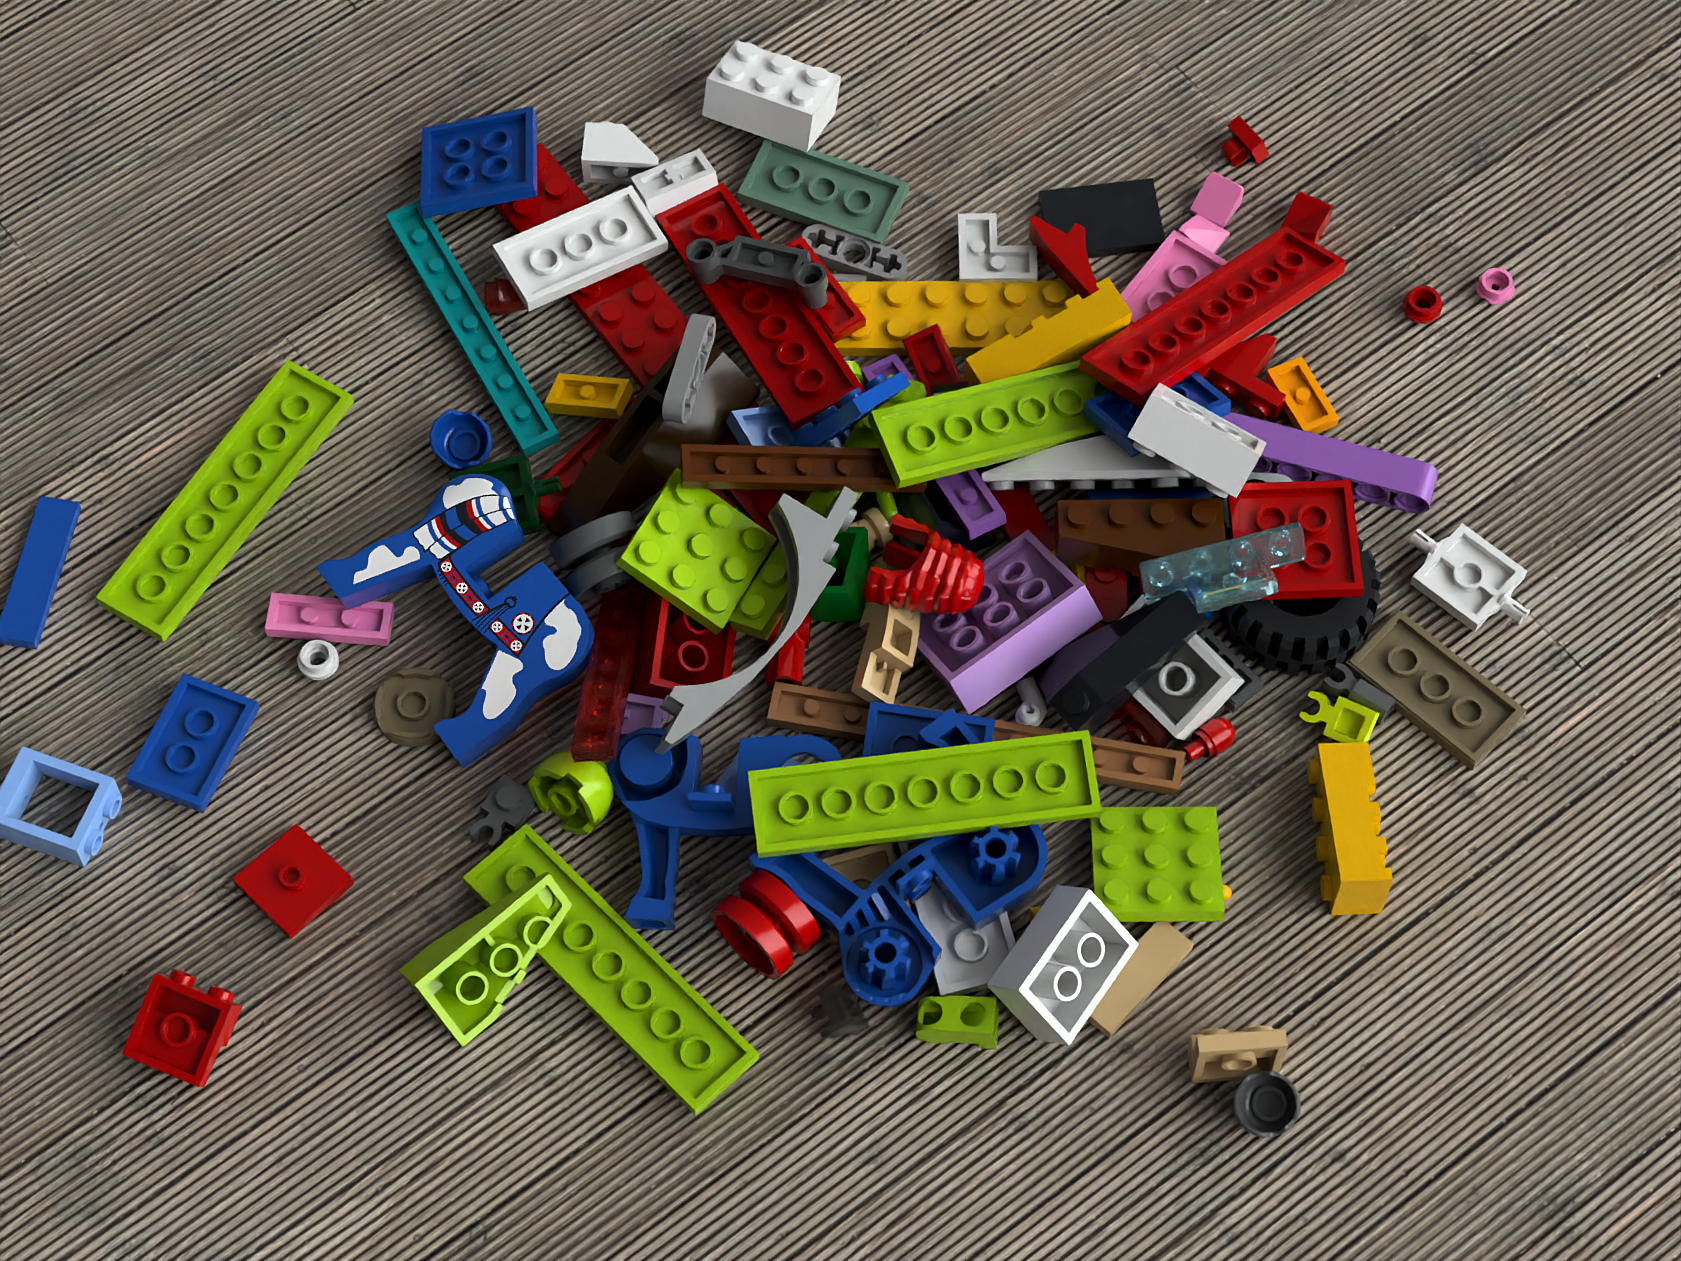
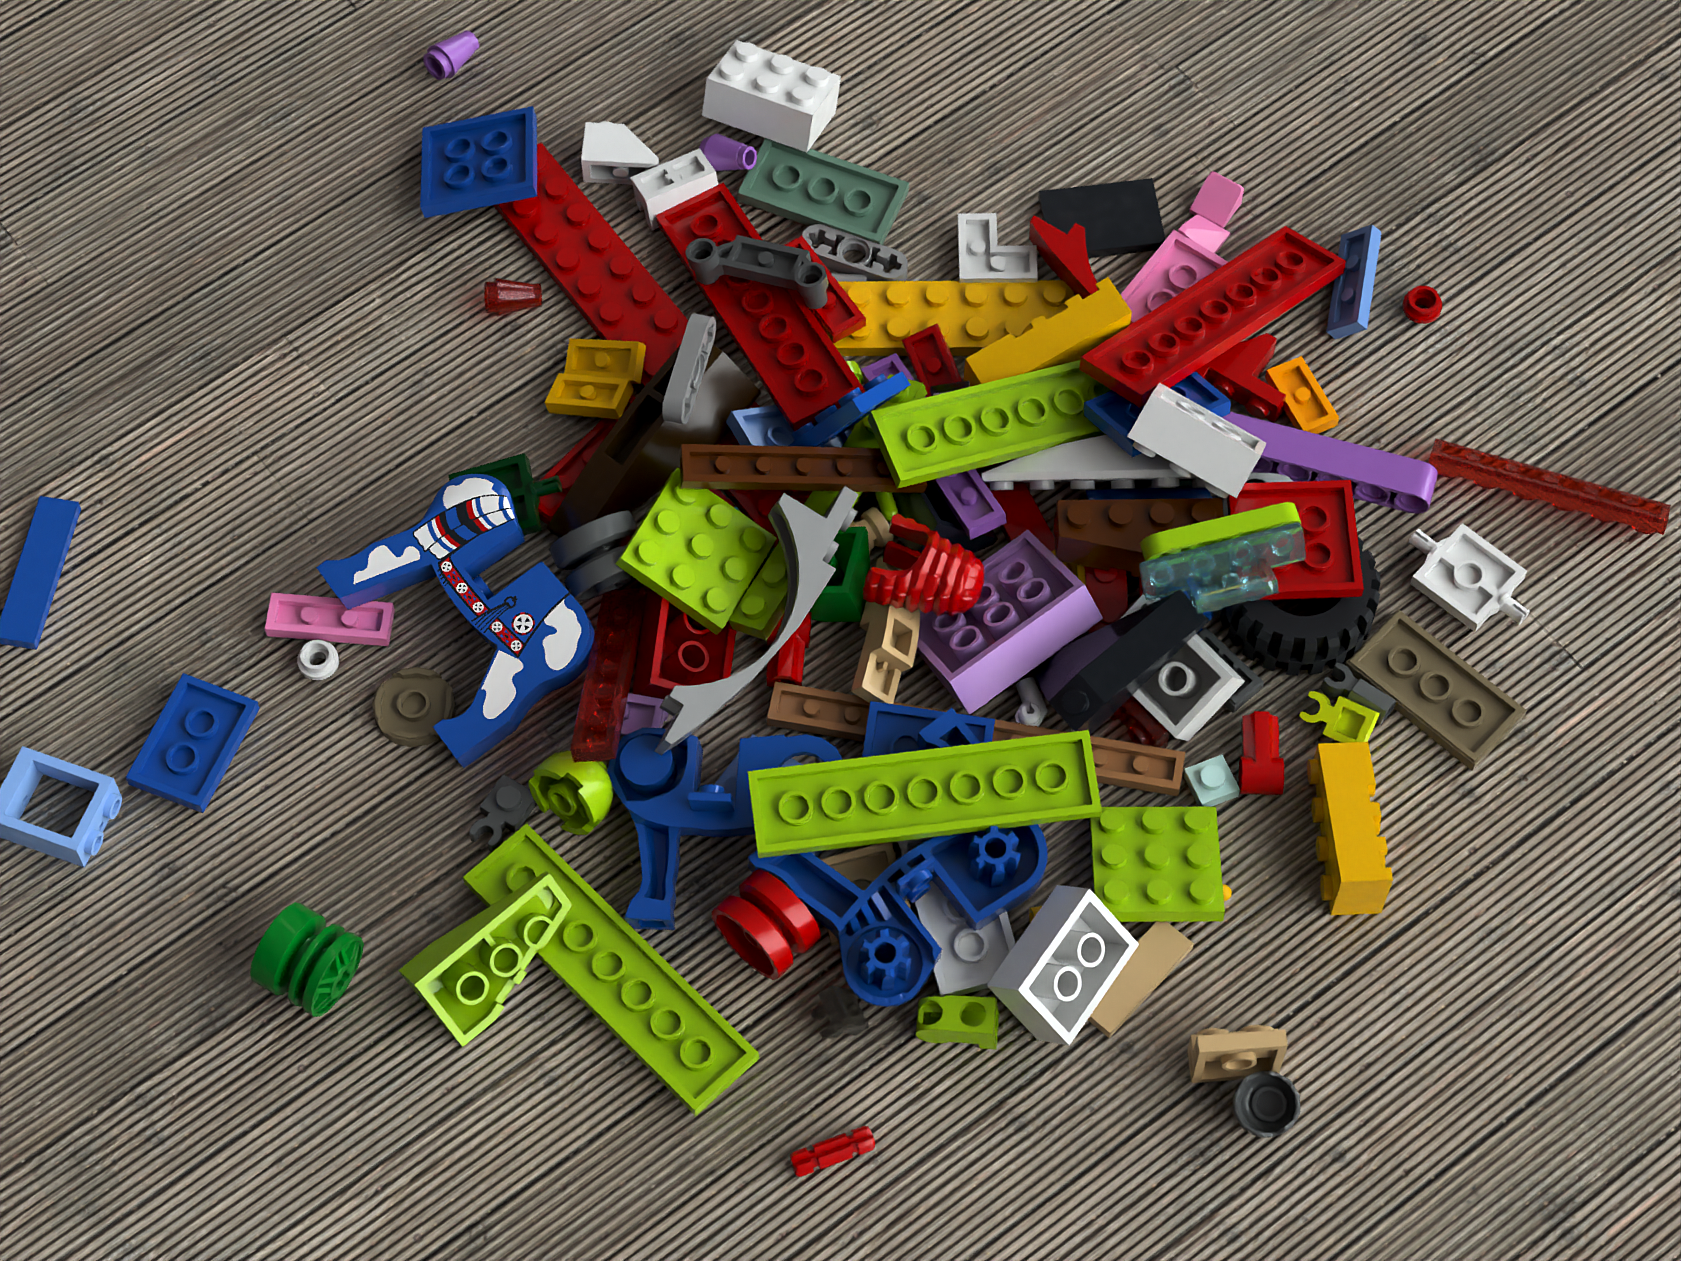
(182, 1027): red plate -> none
(224, 501): lime plate -> none
(293, 881): red plate -> none
(306, 959): none -> green wheel
(449, 55): none -> medium lavender cone
(460, 440): blue hair -> none
(473, 329): teal plate -> none
(580, 248): white plate -> none
(606, 358): none -> yellow plate
(727, 153): none -> medium lavender cone
(832, 1151): none -> red axle
(1210, 739): red cylinder -> none
(1211, 782): none -> light aqua plate
(1218, 530): none -> lime beam
(1243, 143): red tile -> none
(1260, 765): none -> red piece
(1308, 216): red slope -> none
(1354, 288): none -> medium blue plate
(1495, 278): bright pink plate -> none
(1561, 490): none -> clear red plate

